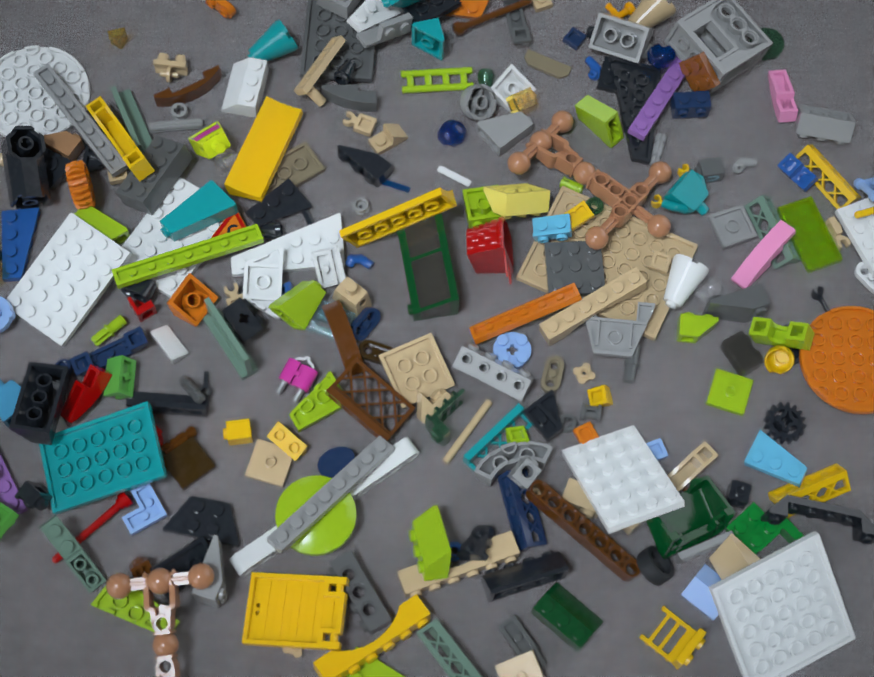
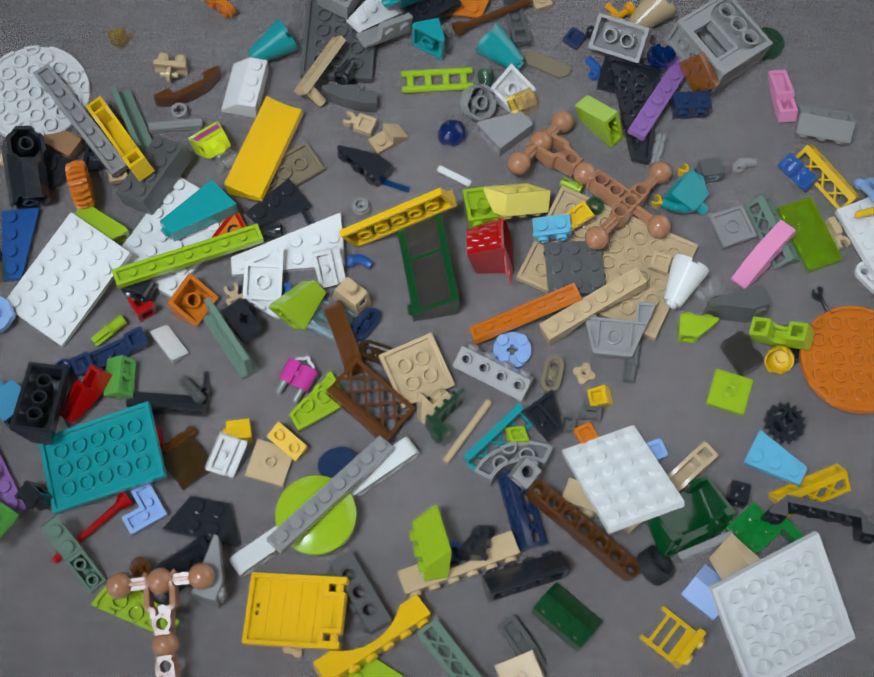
(226, 454): none -> white plate
(499, 48): none -> teal cone

